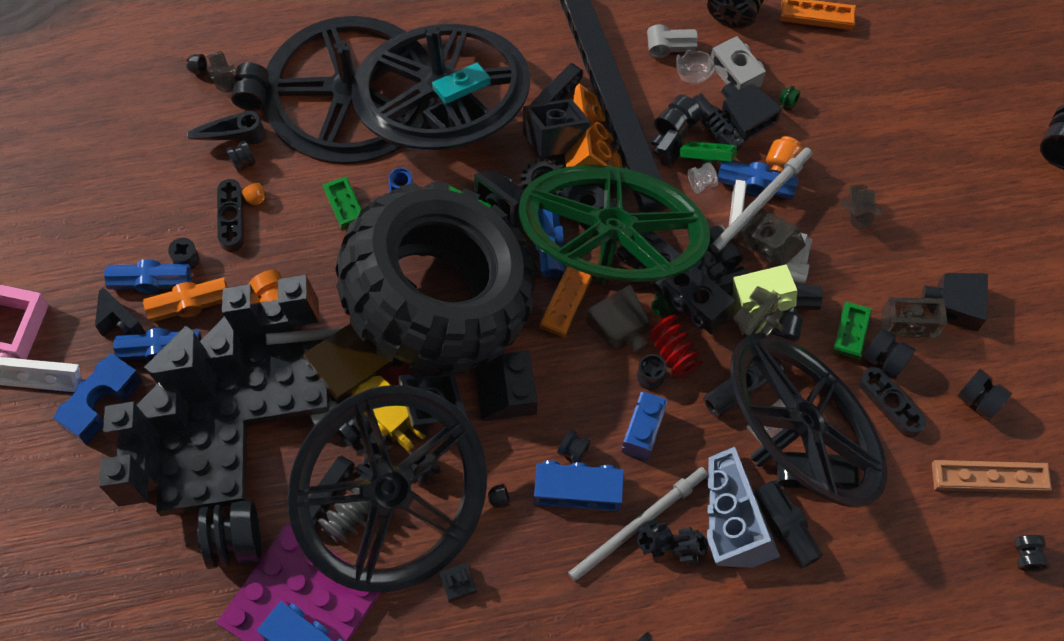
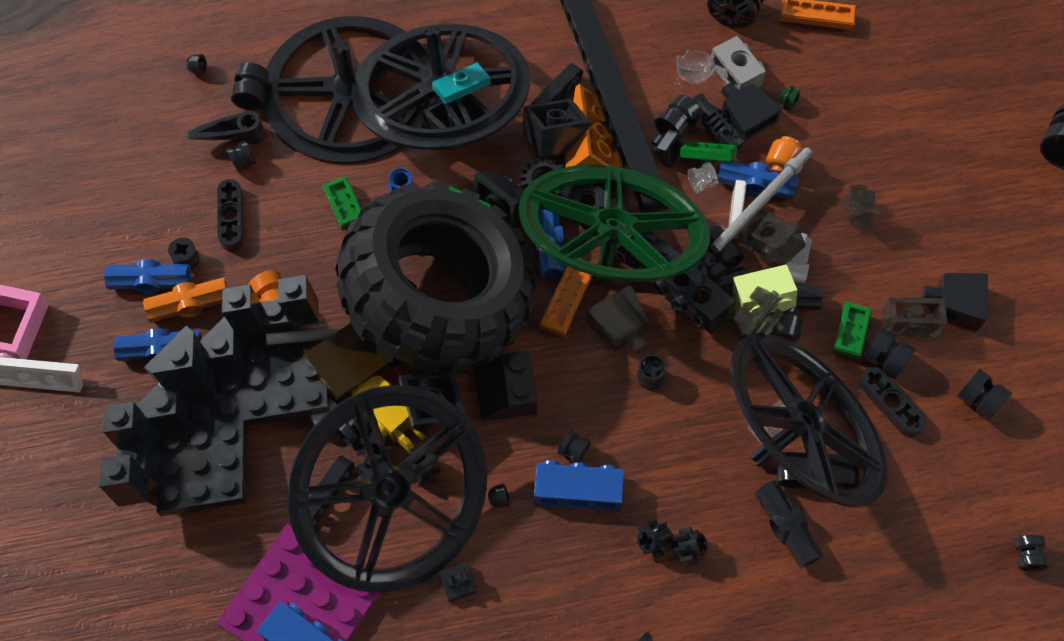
(110, 378): blue arch -> none
(112, 314): black slope -> none
(221, 72): clear smoke hips -> none
(223, 534): black wheel -> none
(254, 194): orange hinge -> none
(345, 518): dark grey piece -> none
(644, 426): blue brick -> none
(662, 306): dark green plate -> none
(663, 41): light grey piece -> none
(673, 347): red piece -> none
(681, 490): light grey bar -> none
(724, 397): black piece -> none
(736, 522): sand blue wedge -> none
(991, 476): nougat tile -> none

